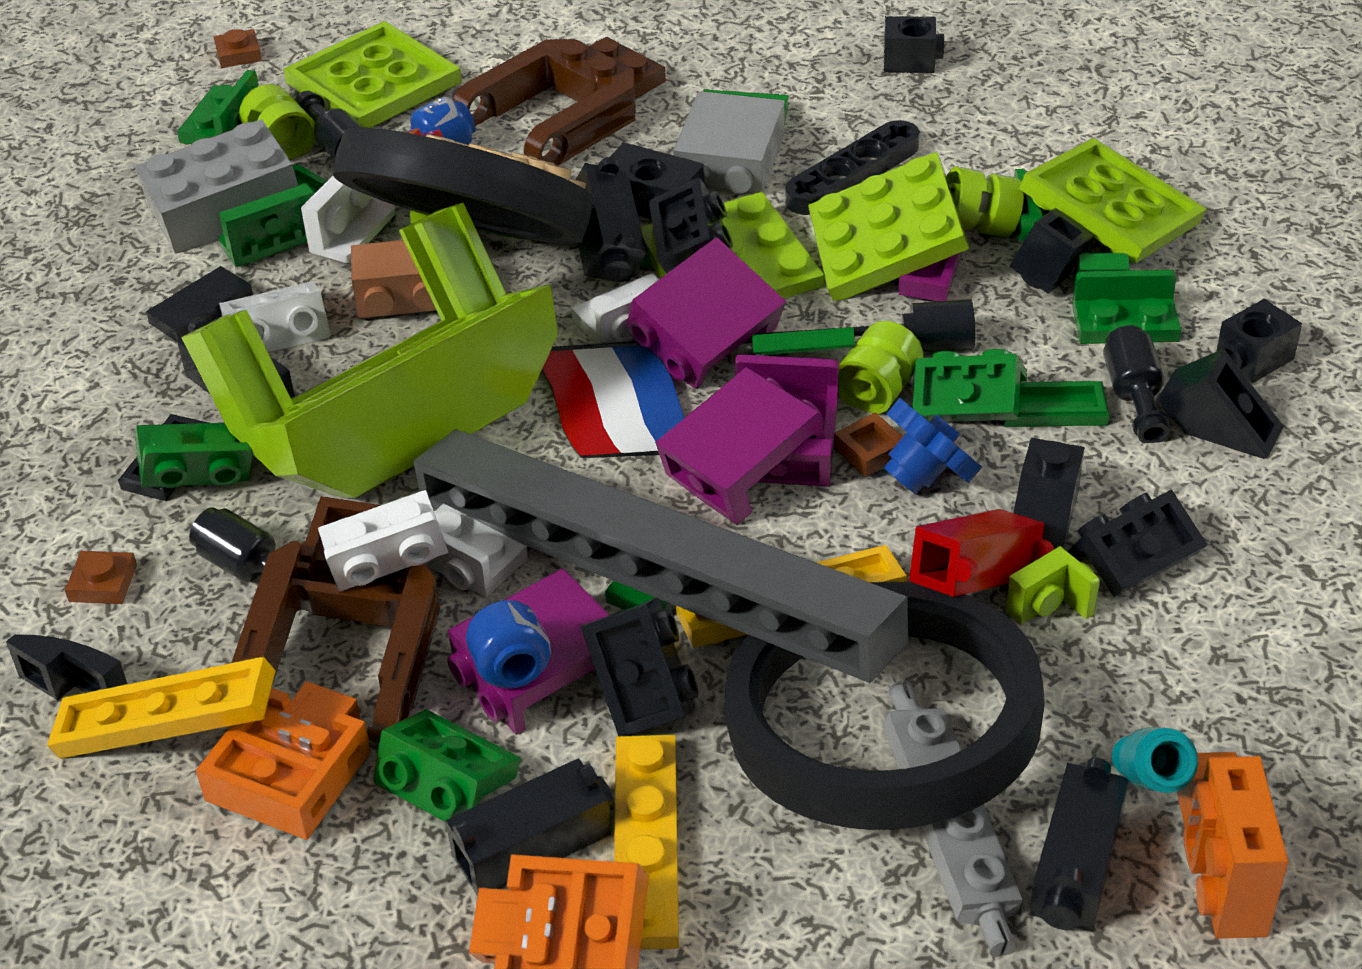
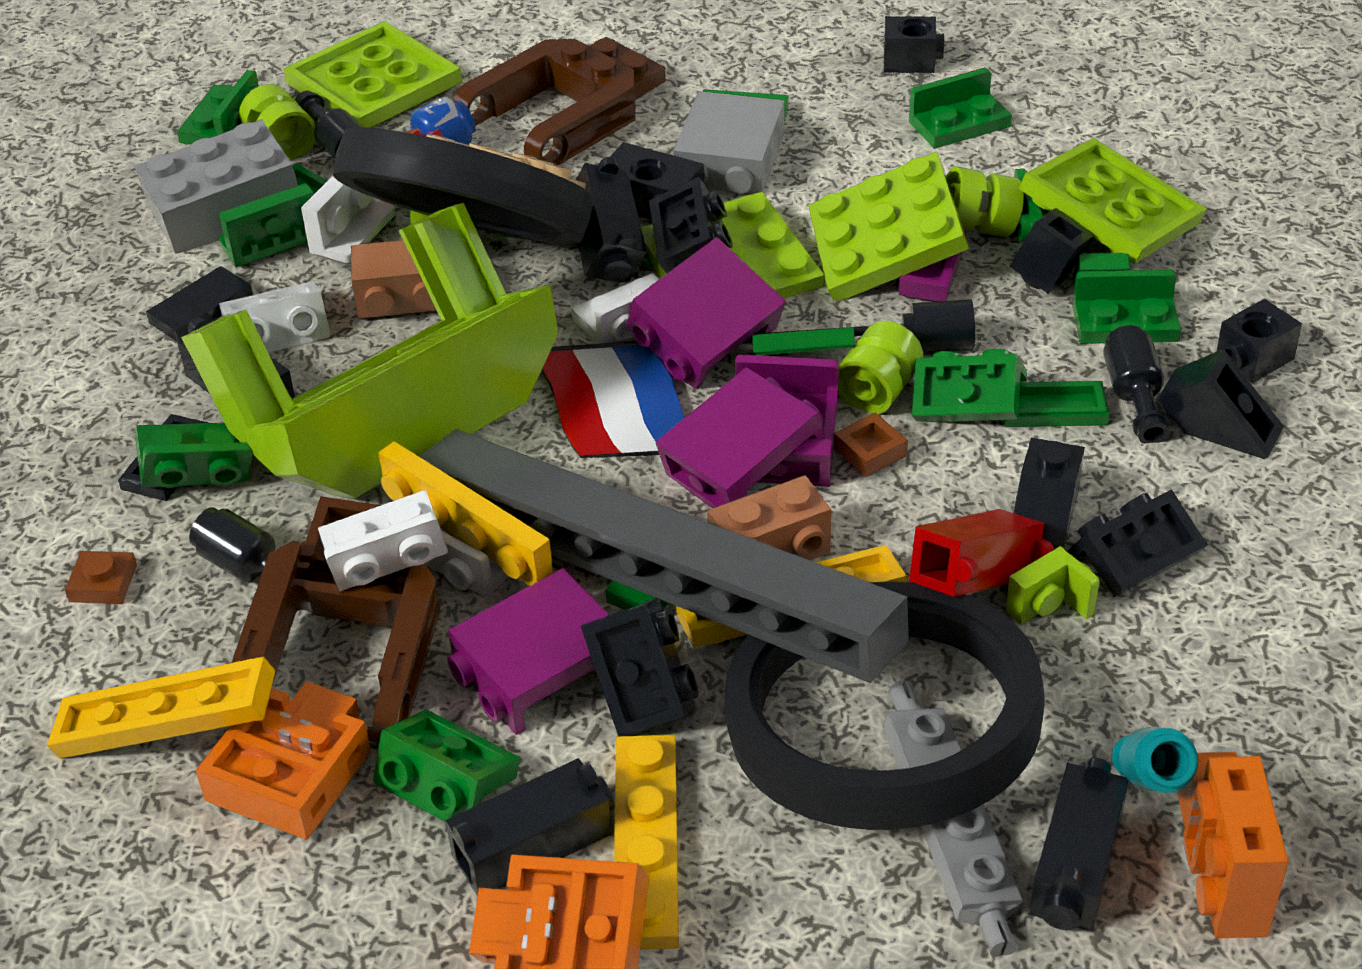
(61, 664): black slope -> none
(237, 48): dark orange plate -> none
(468, 516): none -> yellow plate
(508, 644): blue head -> none
(782, 516): none -> nougat brick
(888, 143): black beam -> none
(926, 450): blue plant -> none
(957, 108): none -> green bracket

